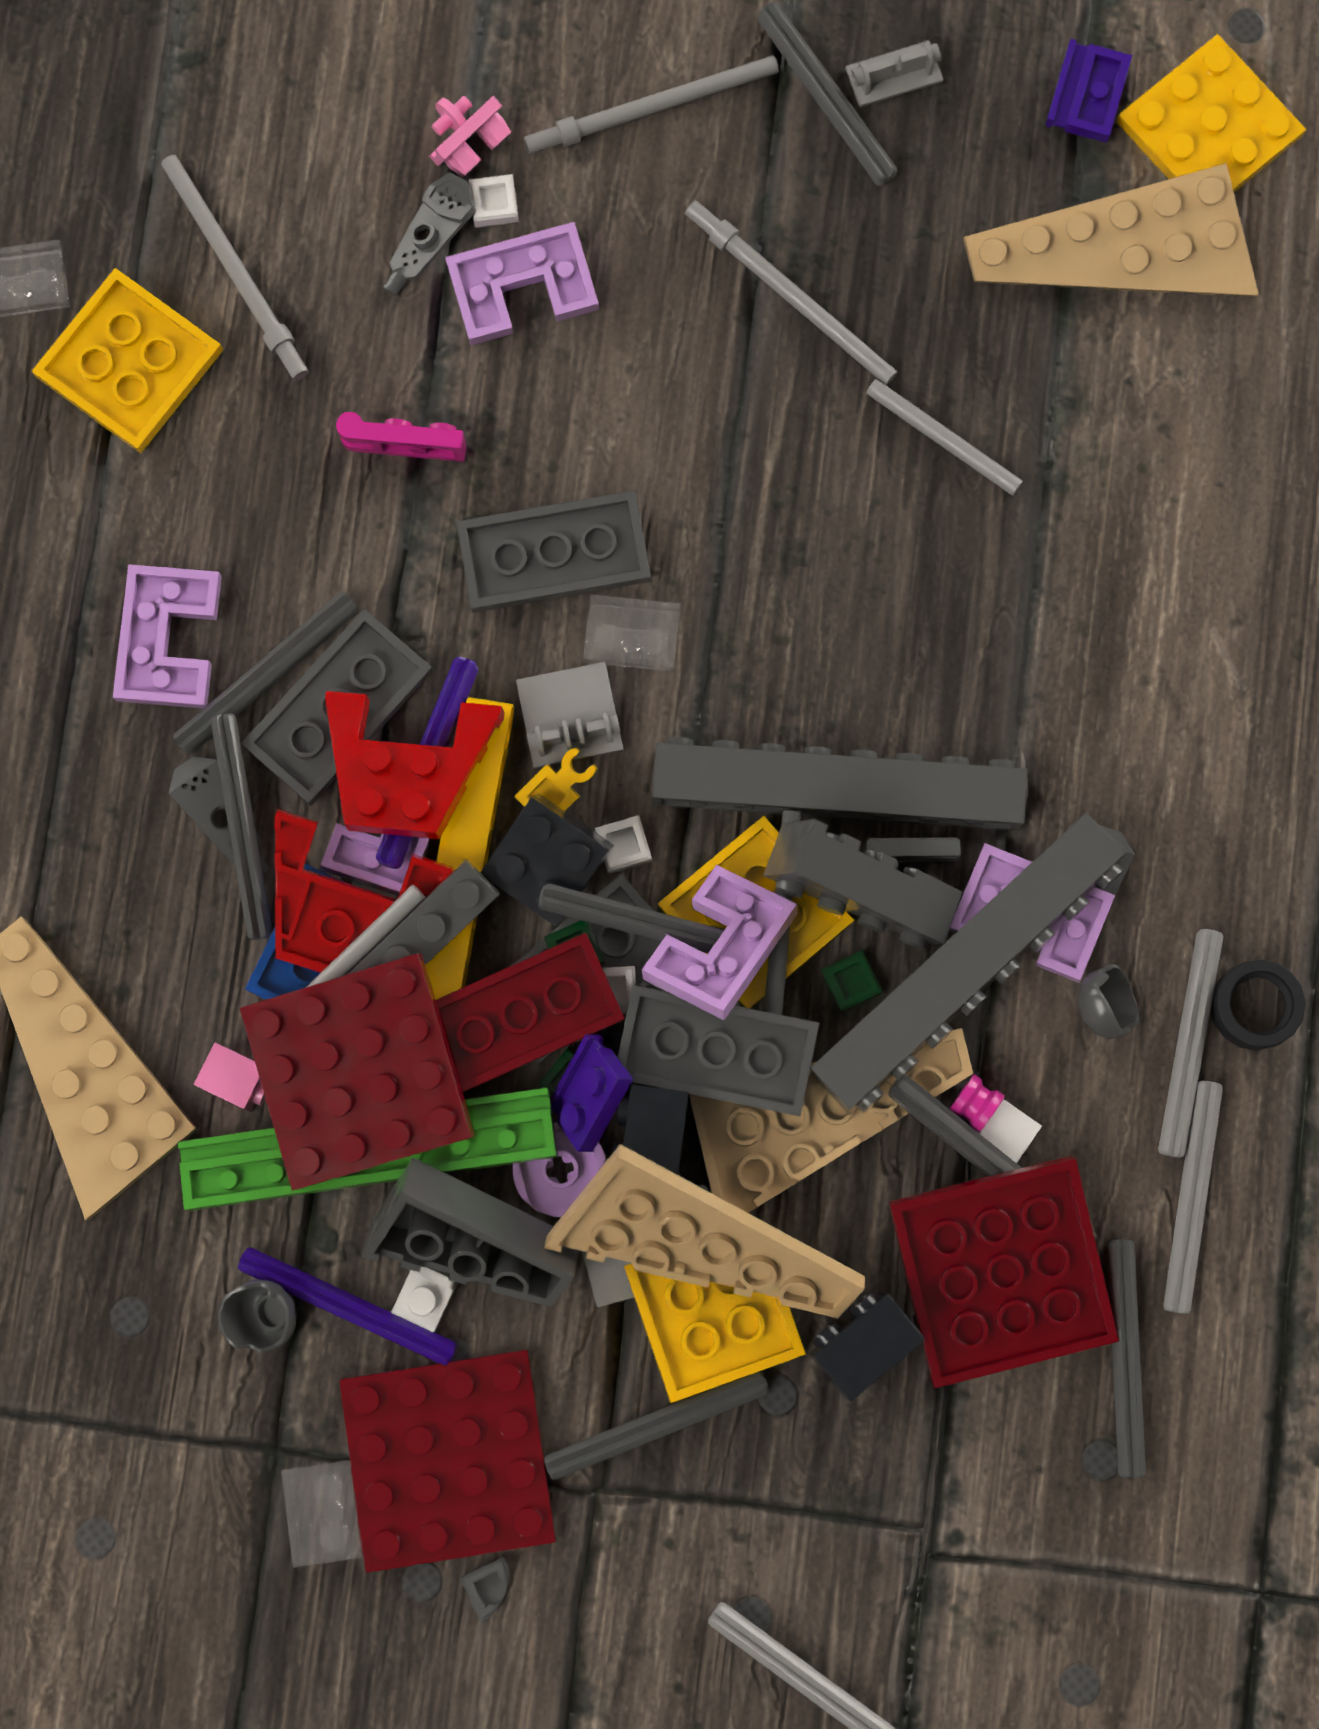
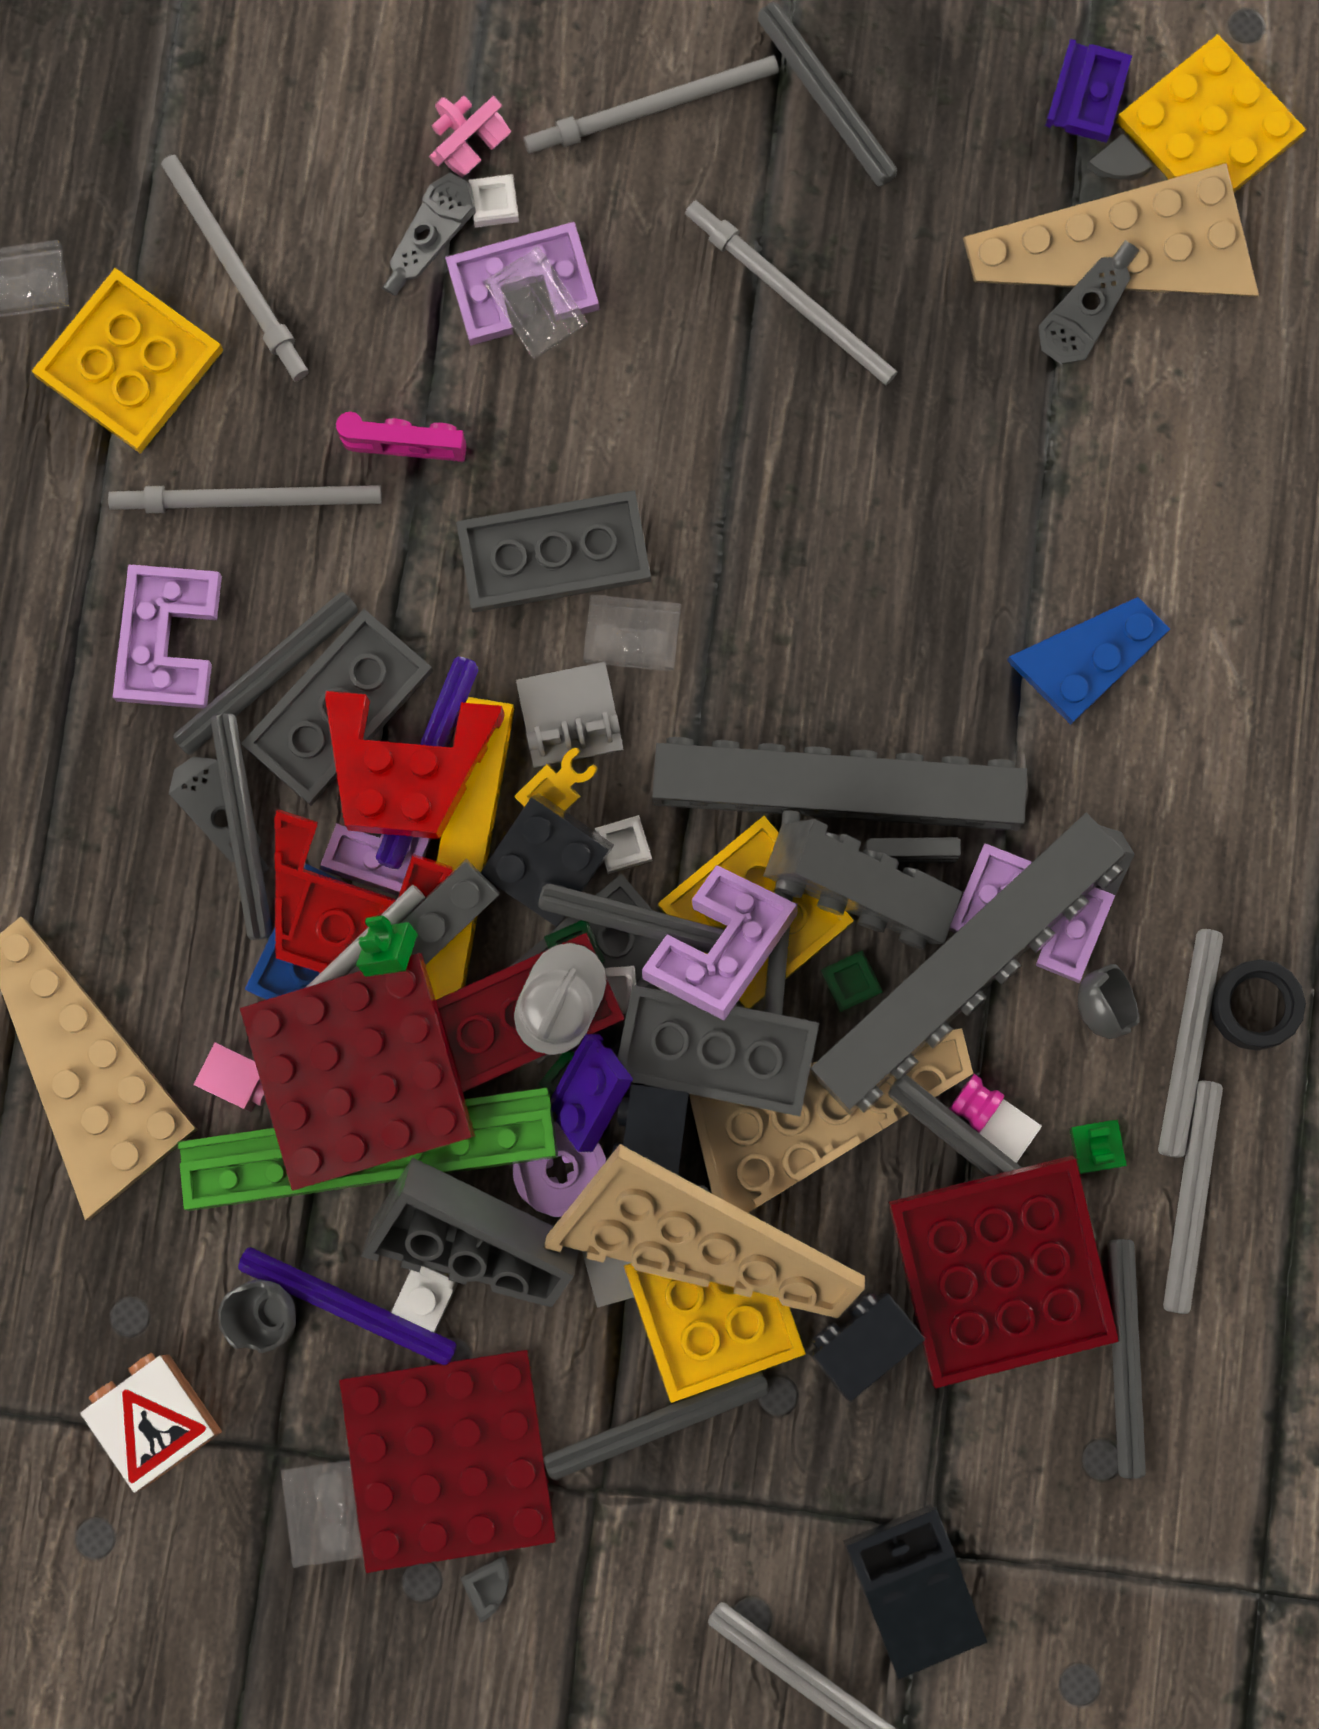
(150, 1420): none -> piece
(157, 499): none -> light grey bar
(385, 947): none -> green tile
(536, 302): none -> clear plate
(560, 998): none -> light grey piece
(895, 73): light grey hinge -> none
(915, 1591): none -> black slope
(944, 437): light grey bar -> none
(1079, 321): none -> dark grey piece
(1090, 657): none -> blue wing
(1098, 1146): none -> green tile
(1120, 161): none -> dark grey tile

